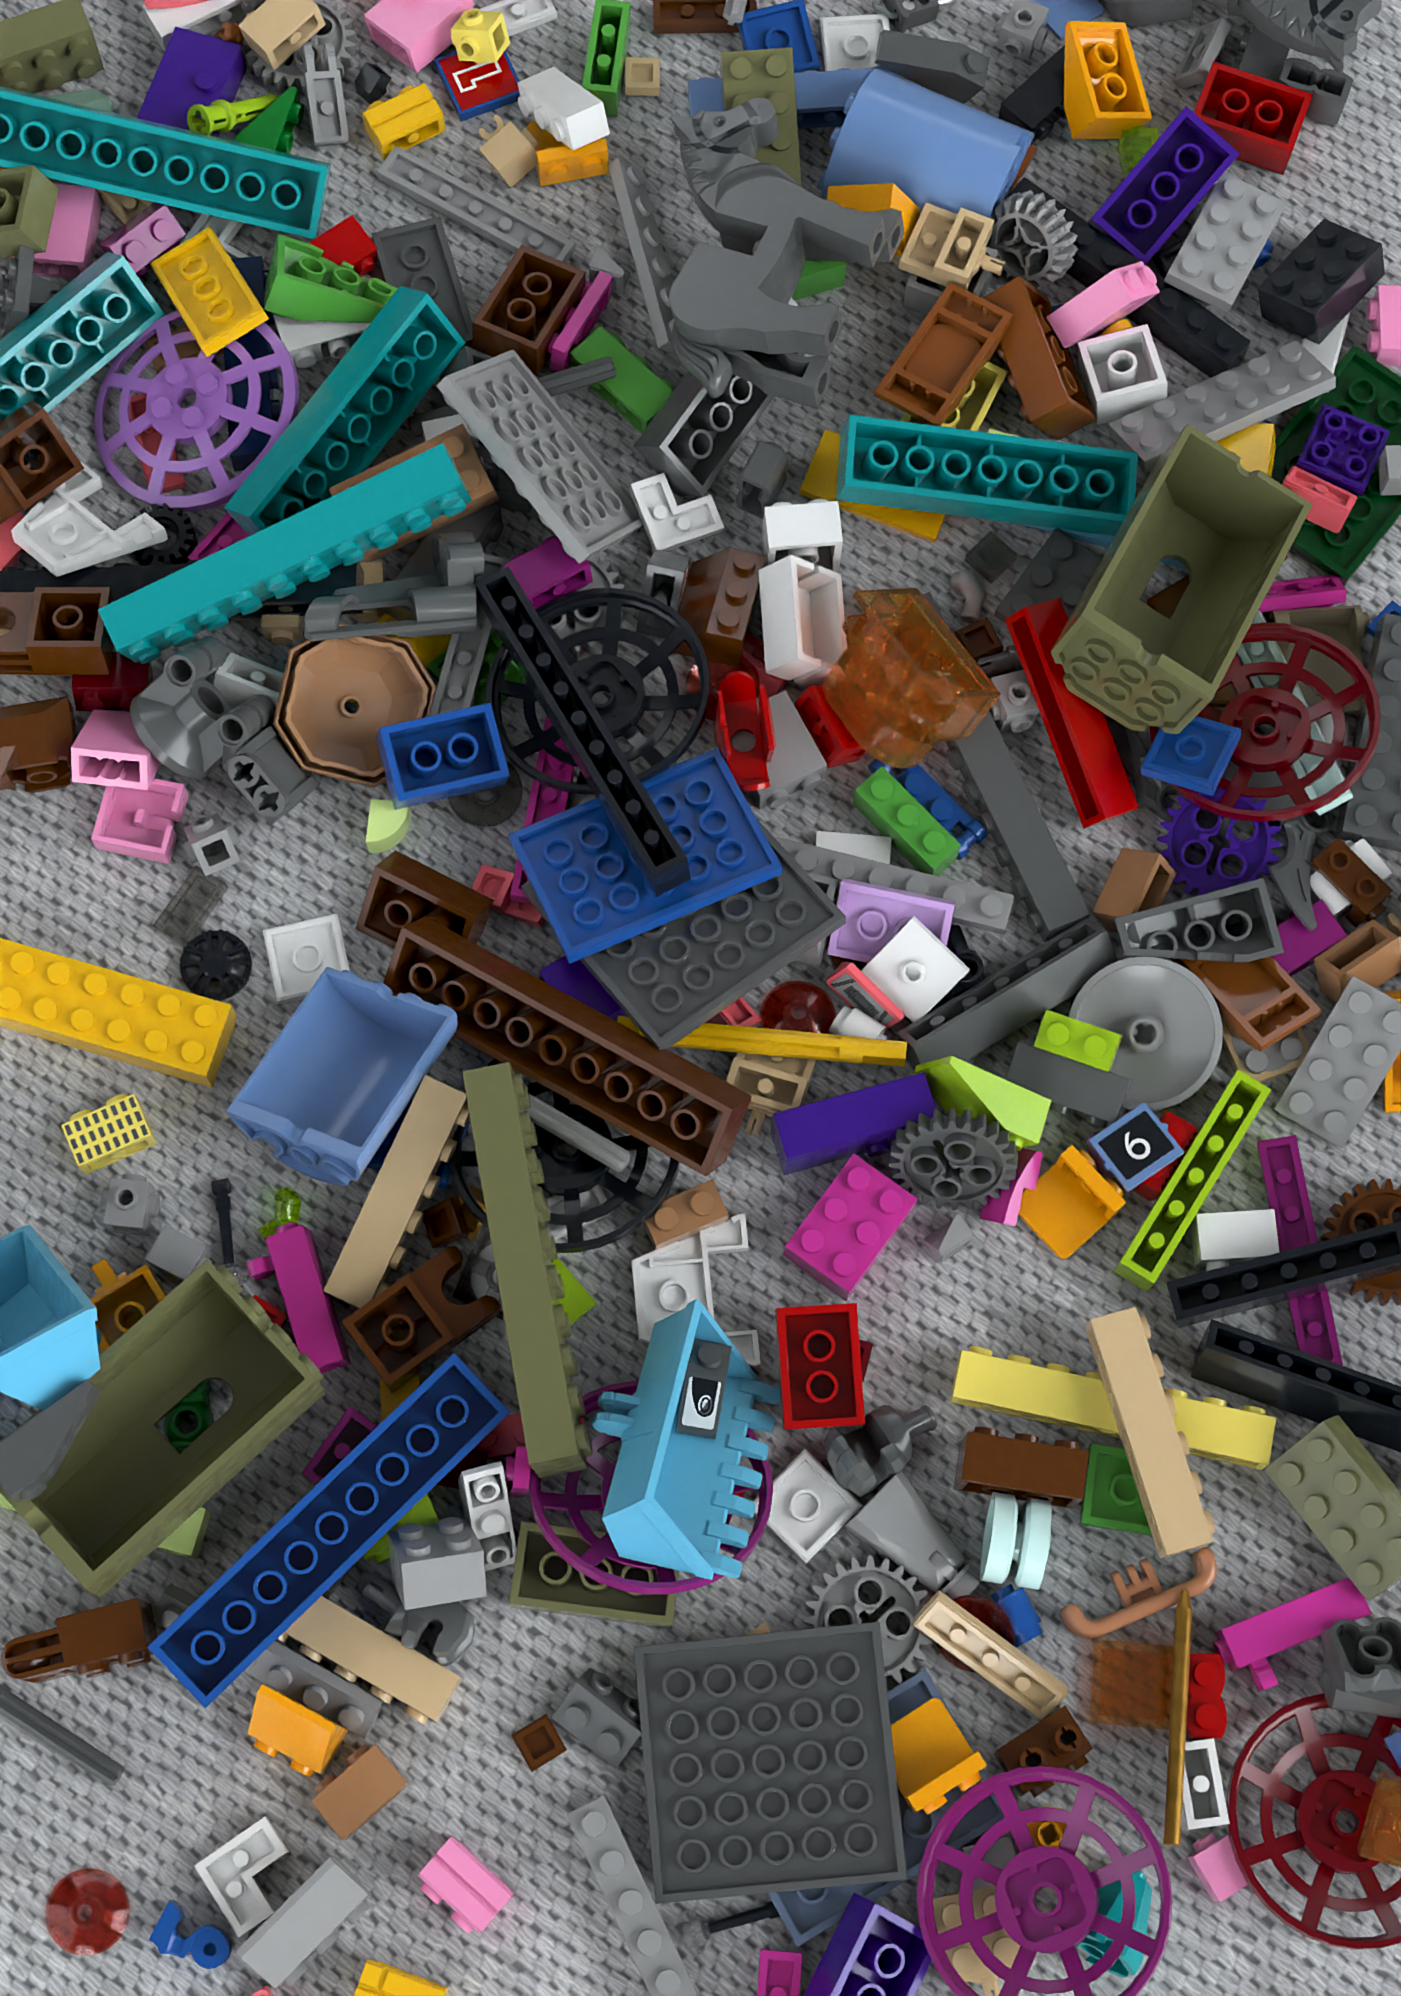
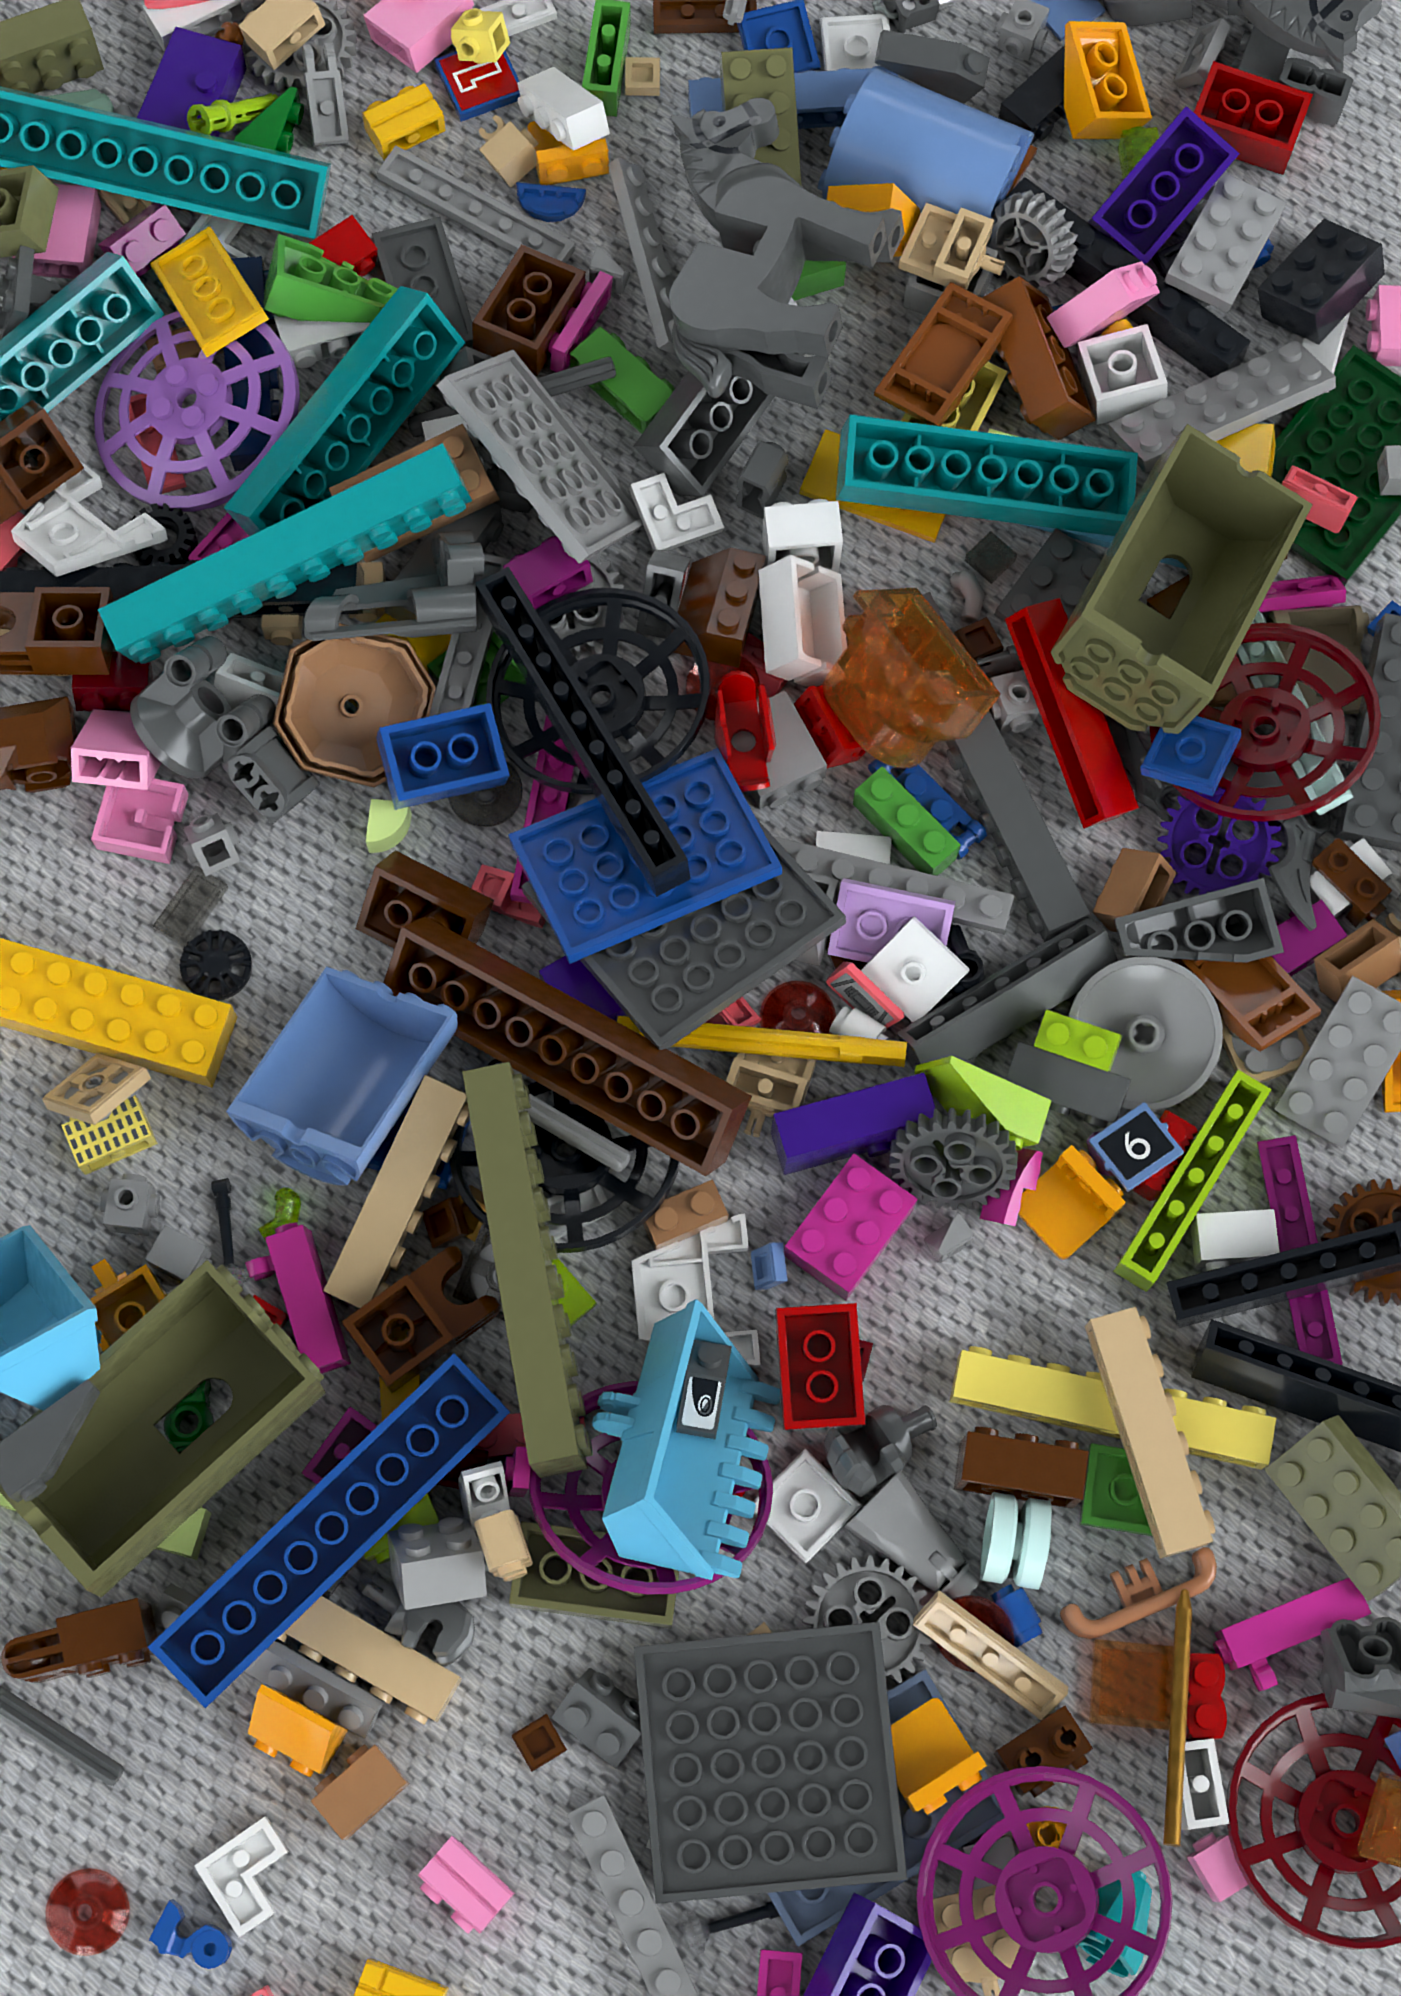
(96, 1089): none -> tan piece
(301, 954): white tile -> none
(305, 1924): light grey slope -> none
(371, 82): black piece -> none
(504, 1545): none -> tan brick
(550, 202): none -> blue tile
(768, 1266): none -> medium blue tile
(1342, 449): dark purple tile -> none

